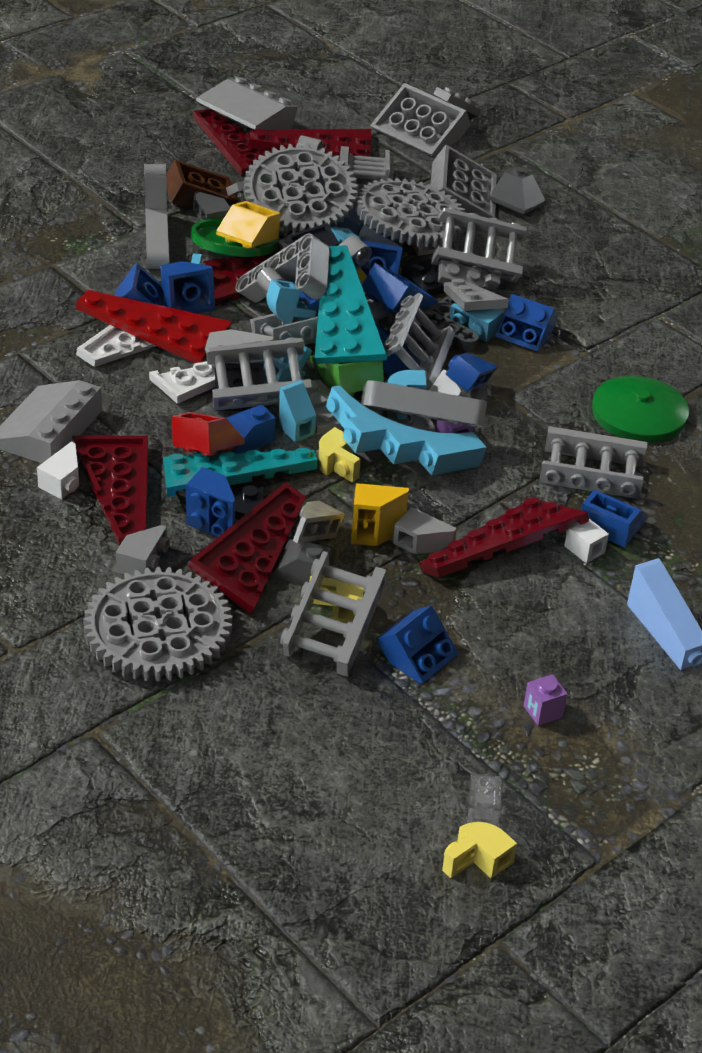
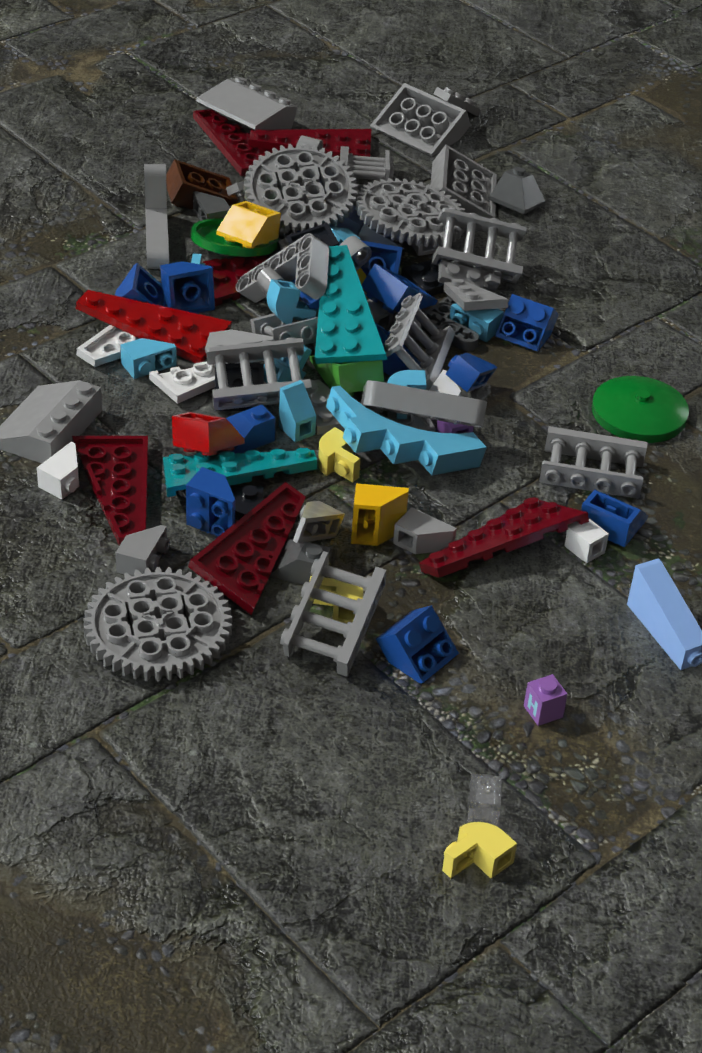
(147, 355): none -> medium azure slope

